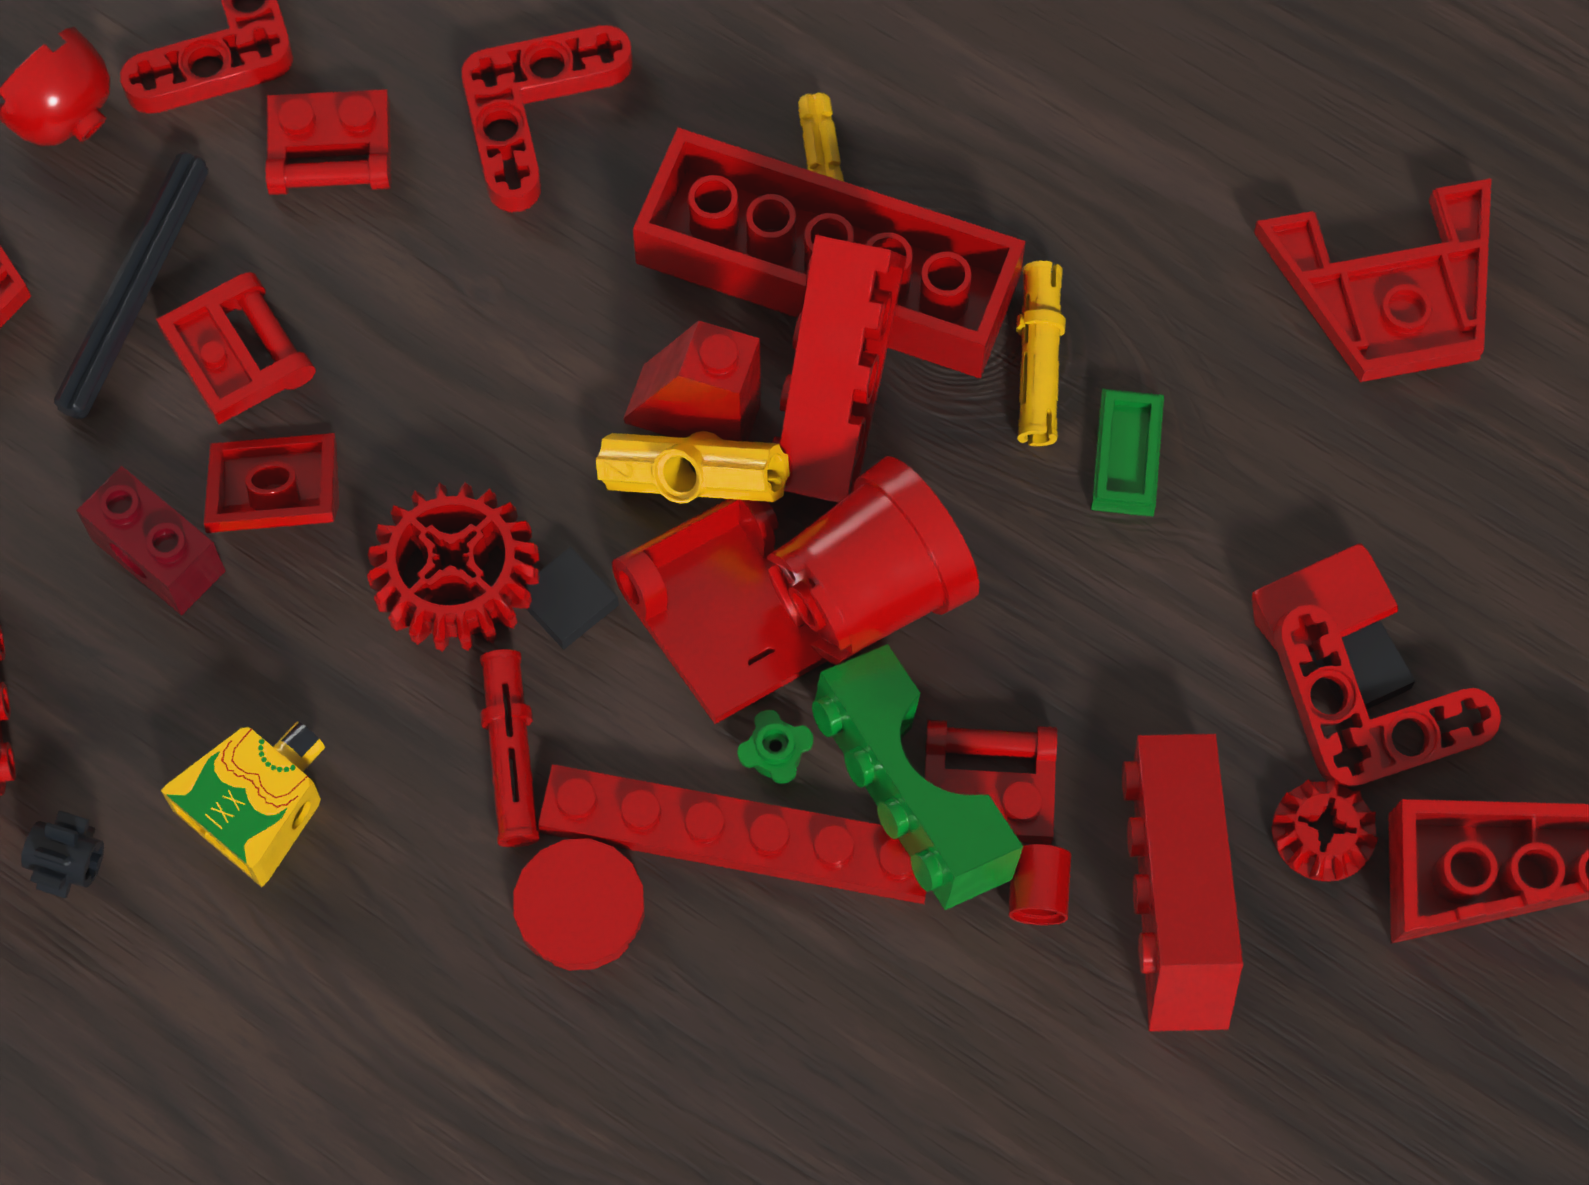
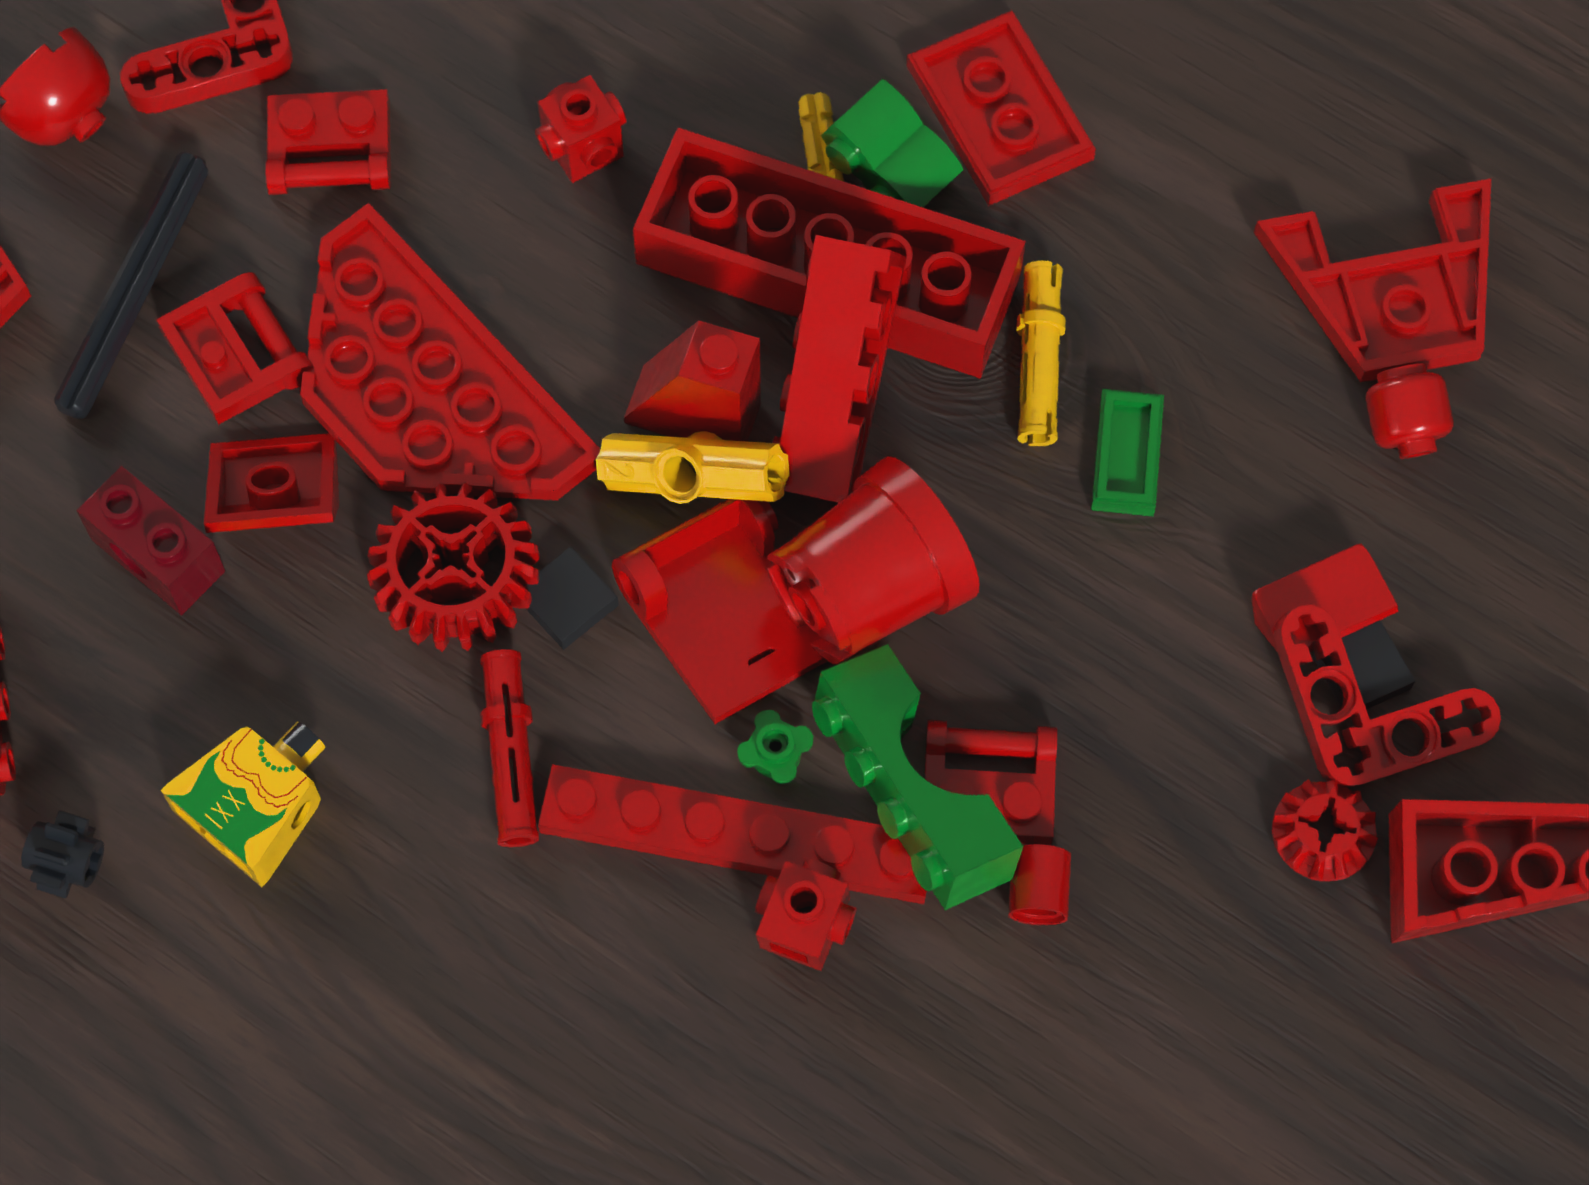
(422, 383): none -> red plate
(508, 98): red beam -> none
(579, 904): red tile -> none
(581, 127): none -> red brick
(808, 935): none -> red brick
(890, 148): none -> green brick
(1000, 107): none -> red tile
(1183, 882): red wedge -> none
(1409, 410): none -> red head

